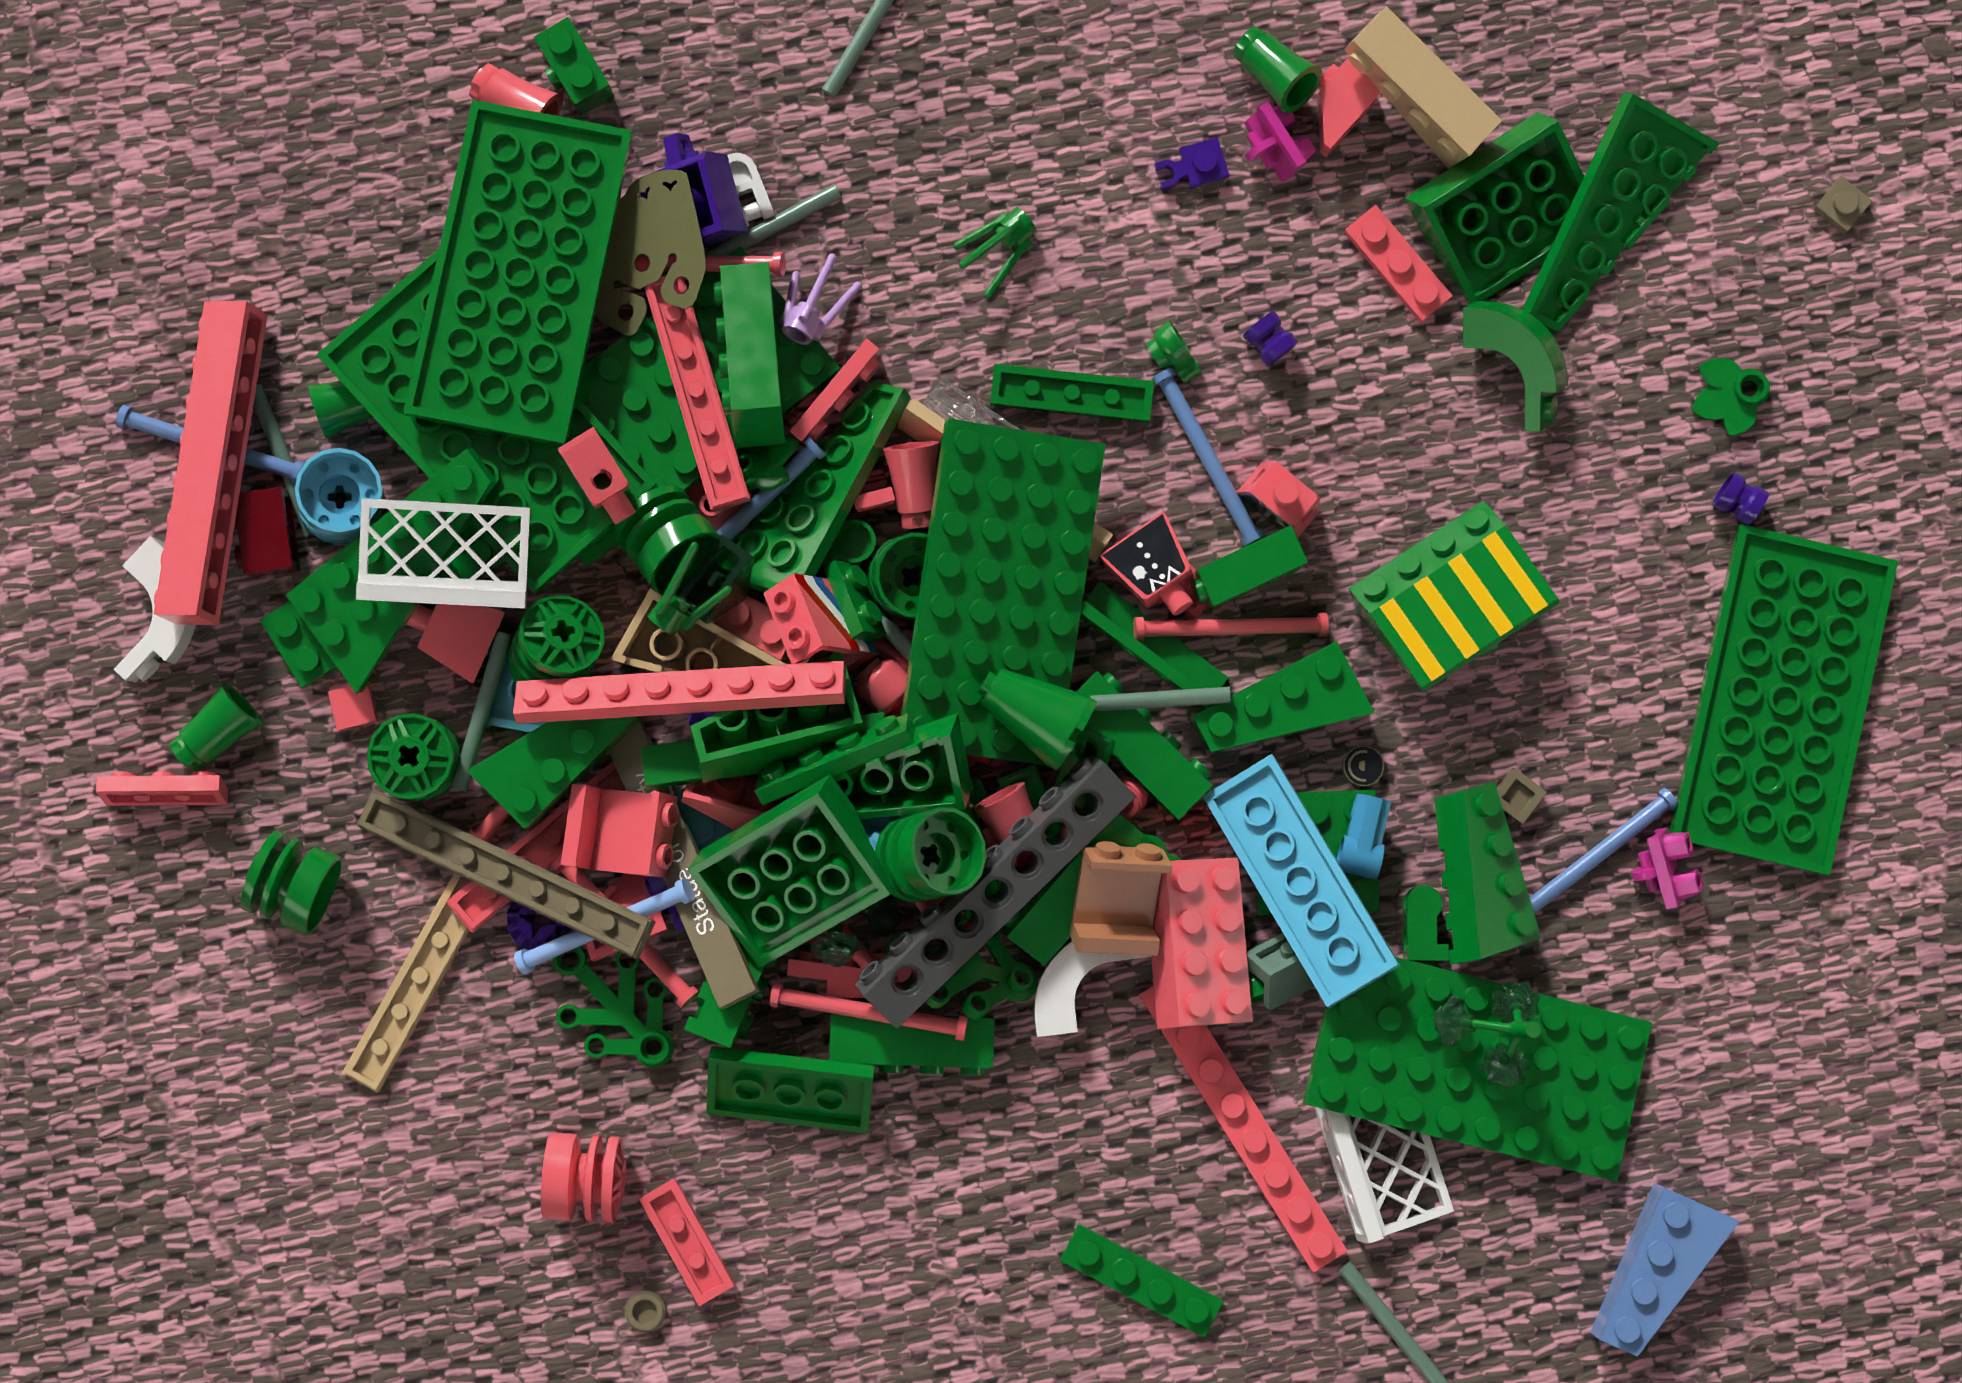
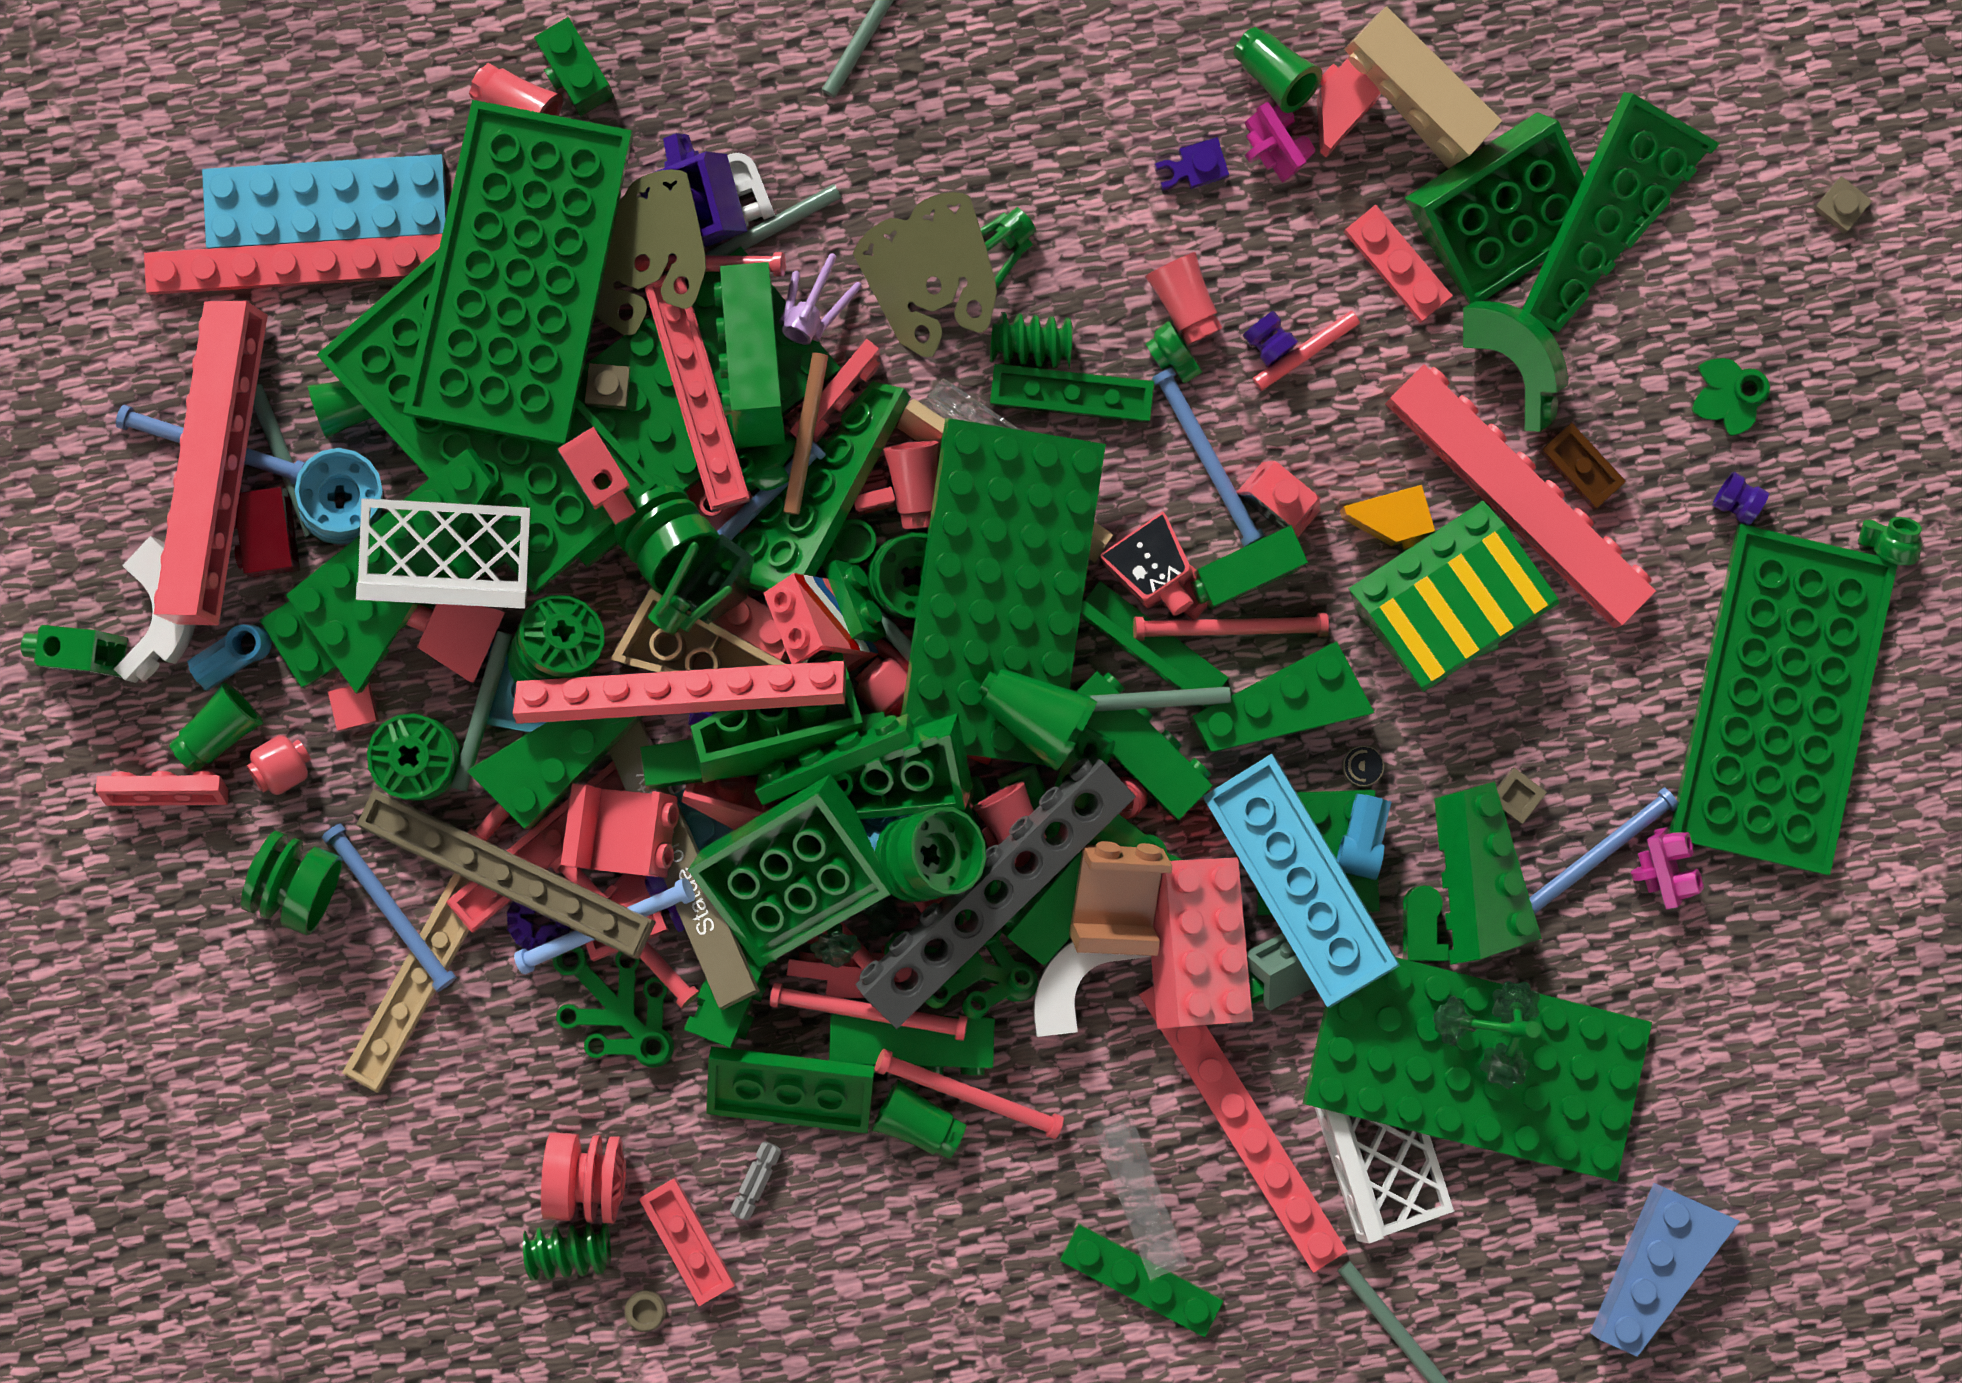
(75, 650): none -> green torso
(227, 656): none -> dark azure piece
(278, 764): none -> coral head
(286, 264): none -> coral plate
(324, 201): none -> medium azure plate
(337, 838): none -> medium blue bar
(566, 1252): none -> green piece
(607, 386): none -> dark tan plate
(755, 1181): none -> light grey axle
(805, 433): none -> nougat bar
(918, 1122): none -> green plant
(926, 249): none -> olive piece
(1031, 340): none -> green piece
(1050, 1124): none -> coral bar
(1139, 1195): none -> clear plate
(1186, 298): none -> coral plant
(1306, 350): none -> coral bar
(1393, 517): none -> light orange slope
(1520, 496): none -> coral brick
(1582, 466): none -> reddish brown plate
(1895, 543): none -> green piece

